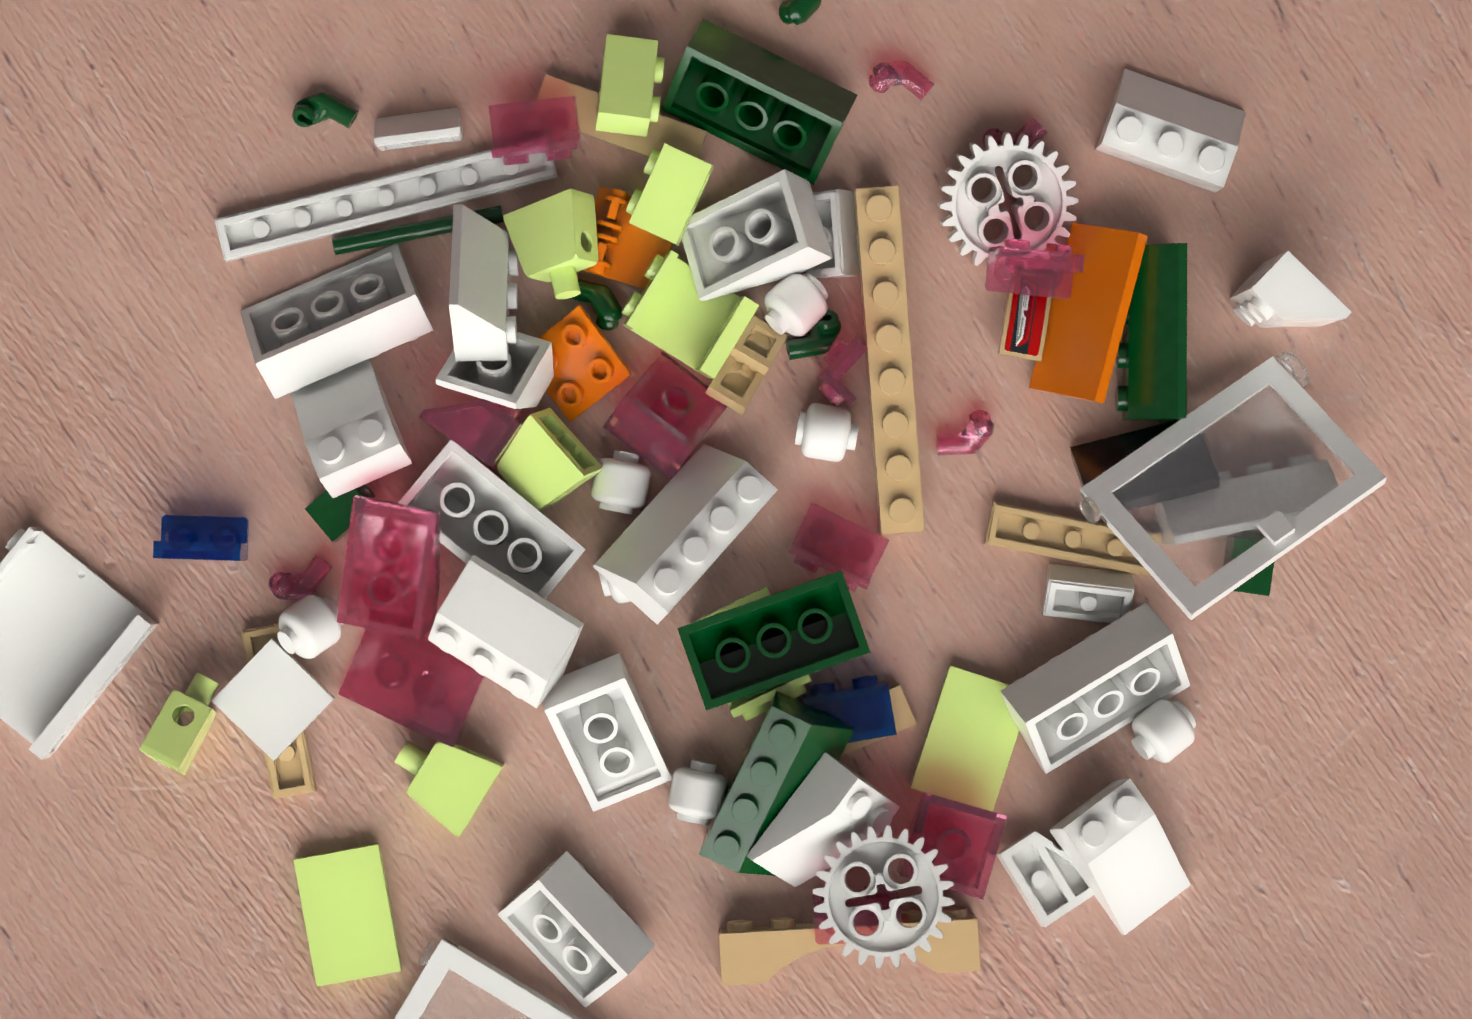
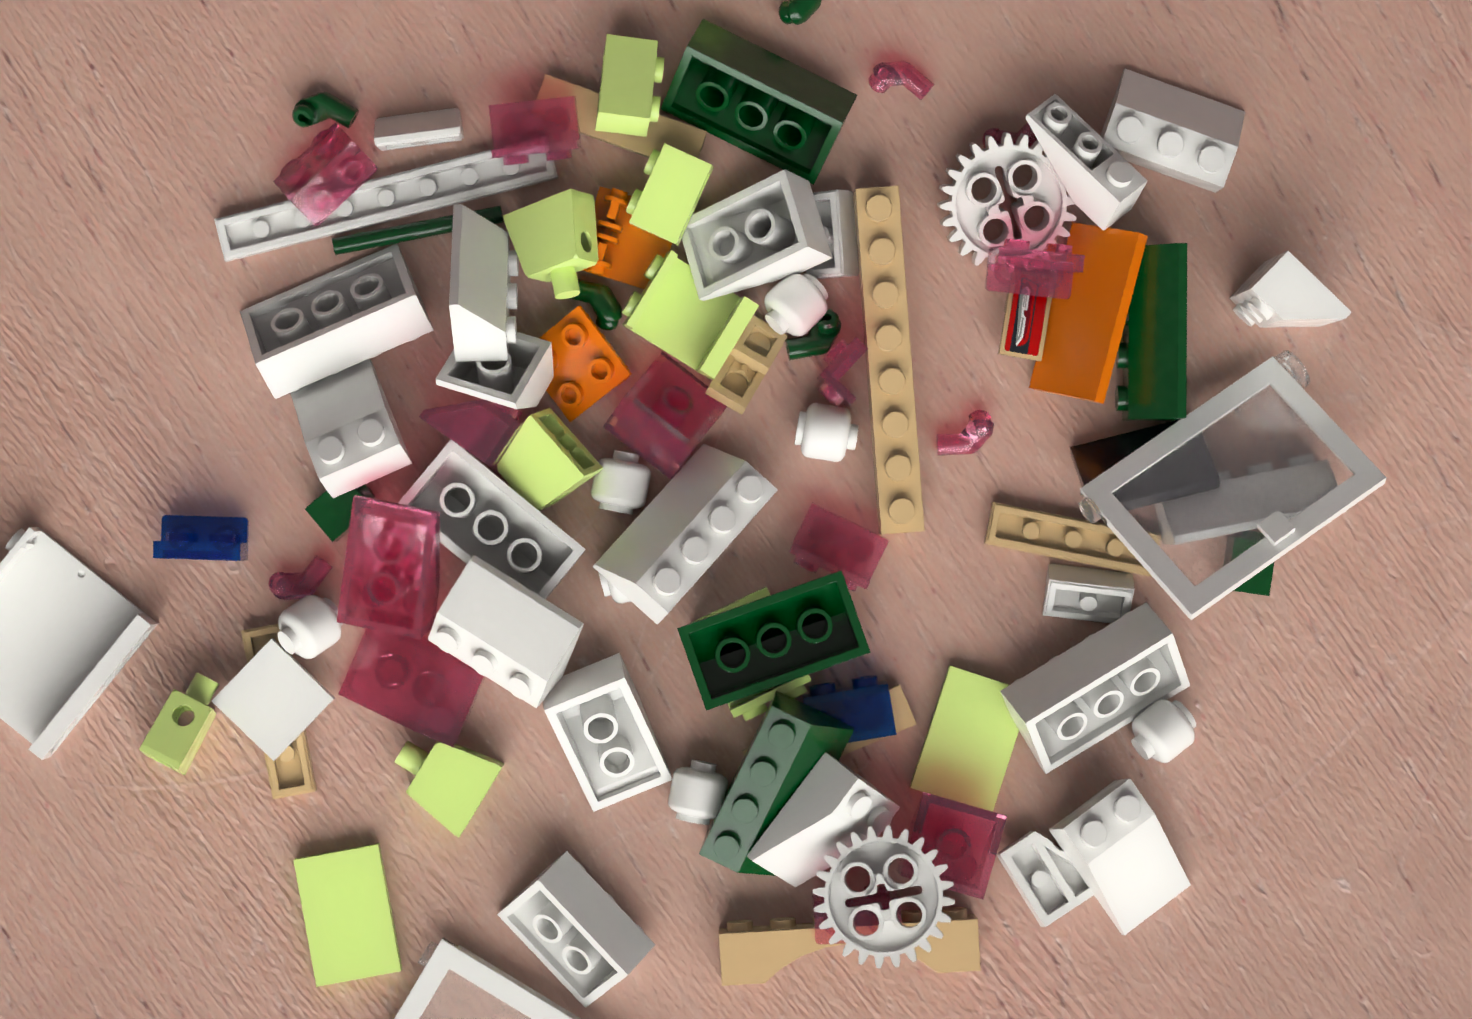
(325, 174): none -> clear pink bracket
(1086, 164): none -> white slope

